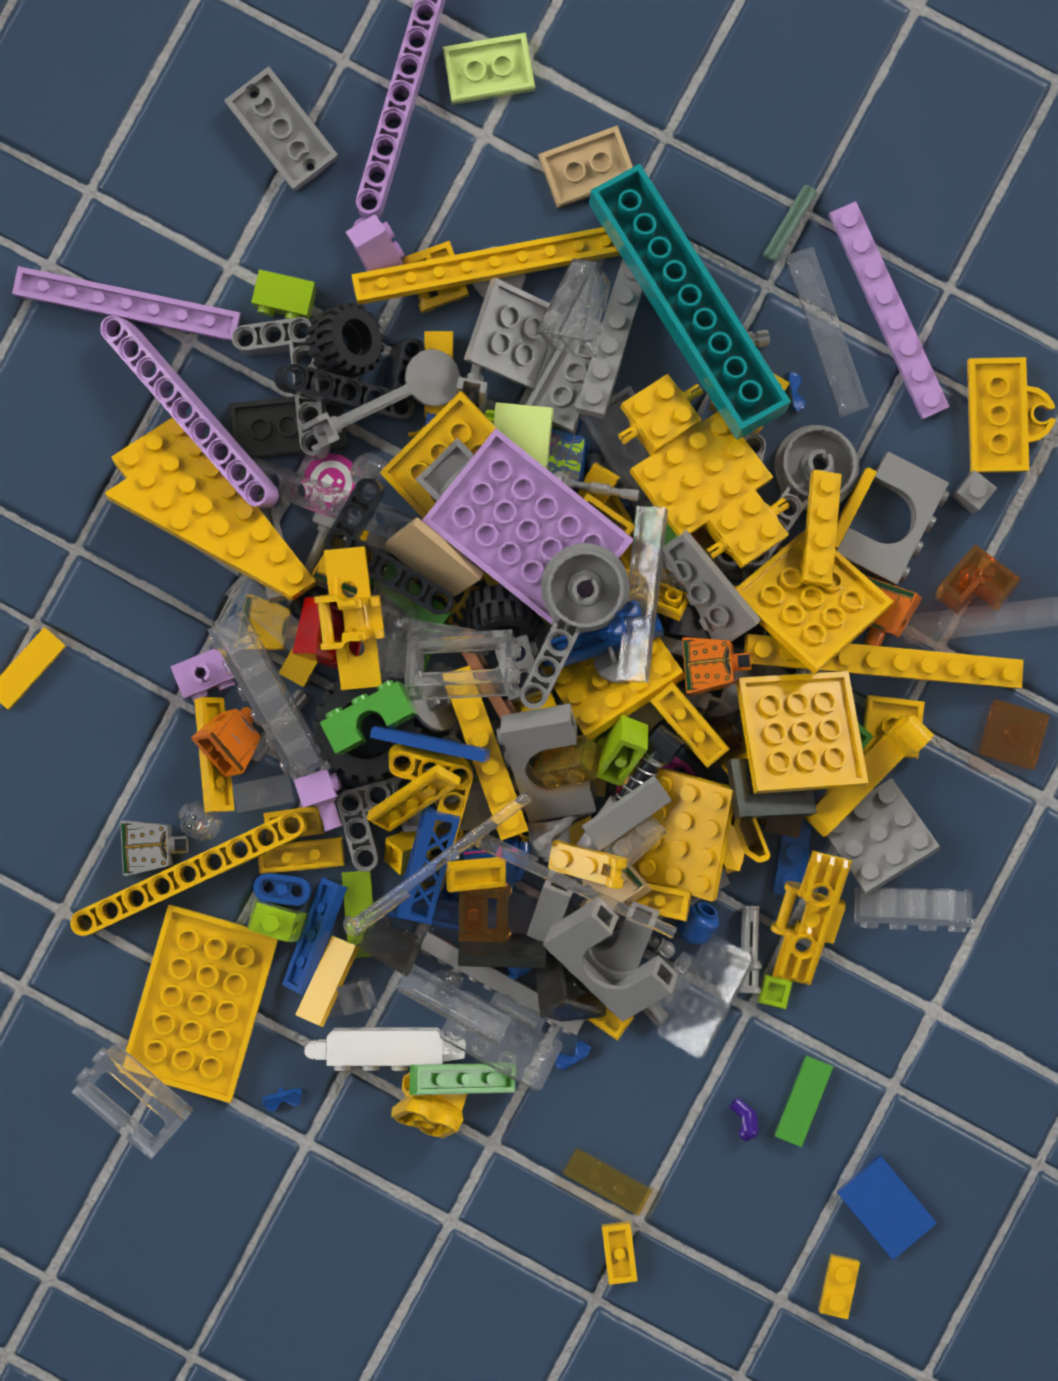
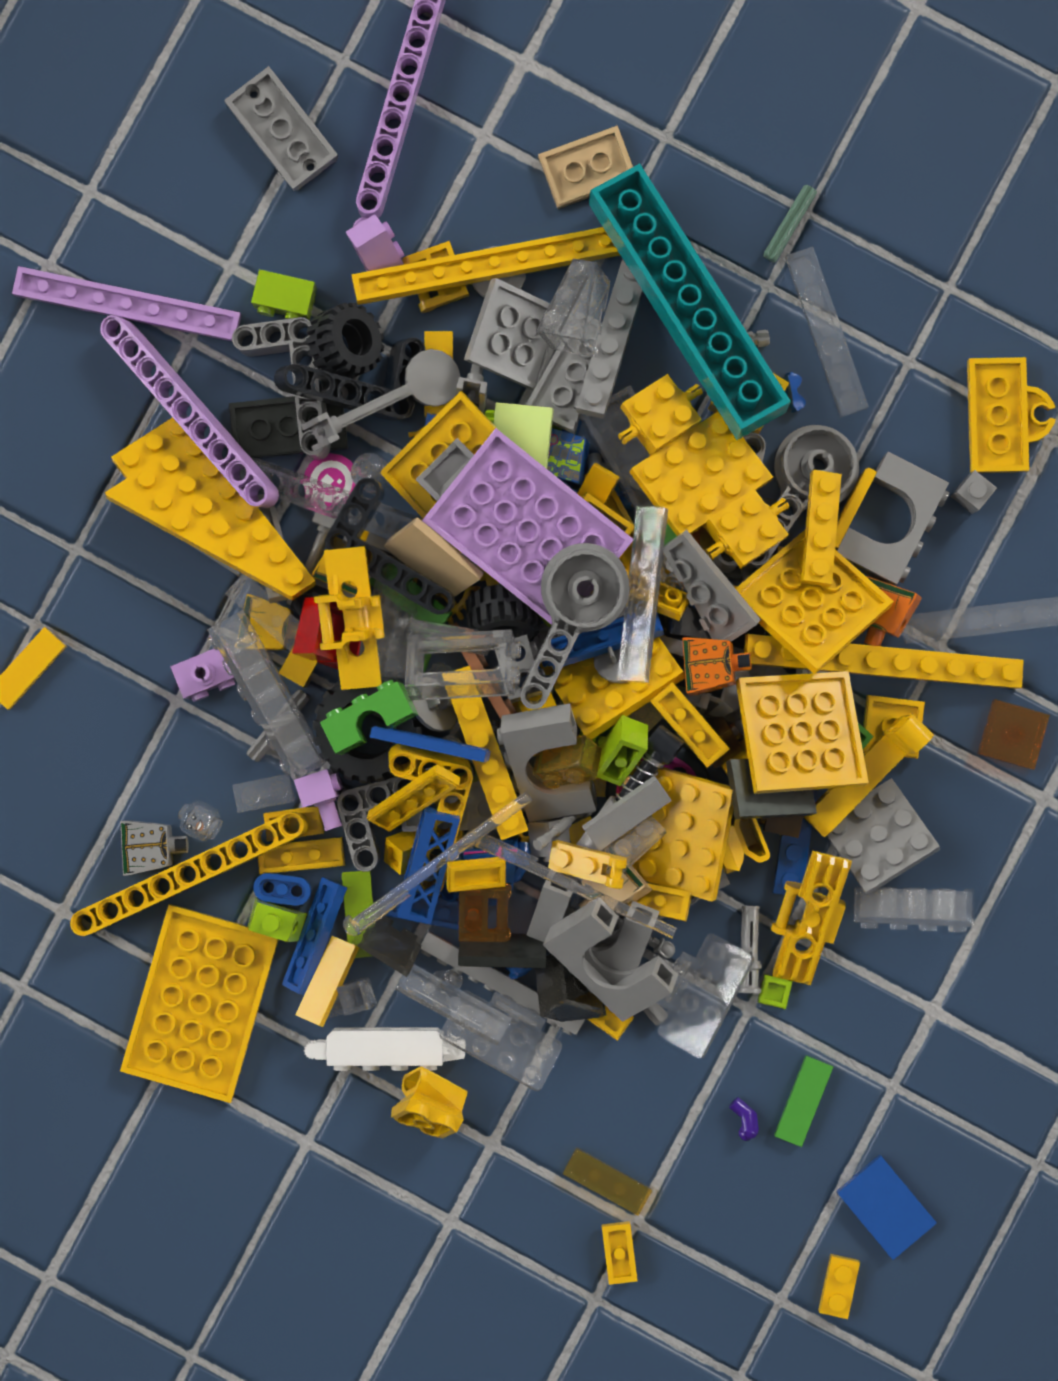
(144, 1086): clear piece -> none
(216, 788): yellow plate -> none
(229, 740): orange torso -> none
(291, 1097): blue piece -> none
(458, 1079): bright green tile -> none
(488, 68): yellowish green tile -> none
(564, 1061): blue piece -> none
(599, 488): light grey piece -> none
(617, 625): blue piece -> none
(700, 924): blue head -> none
(888, 310): lavender plate -> none
(978, 575): clear orange brick -> none

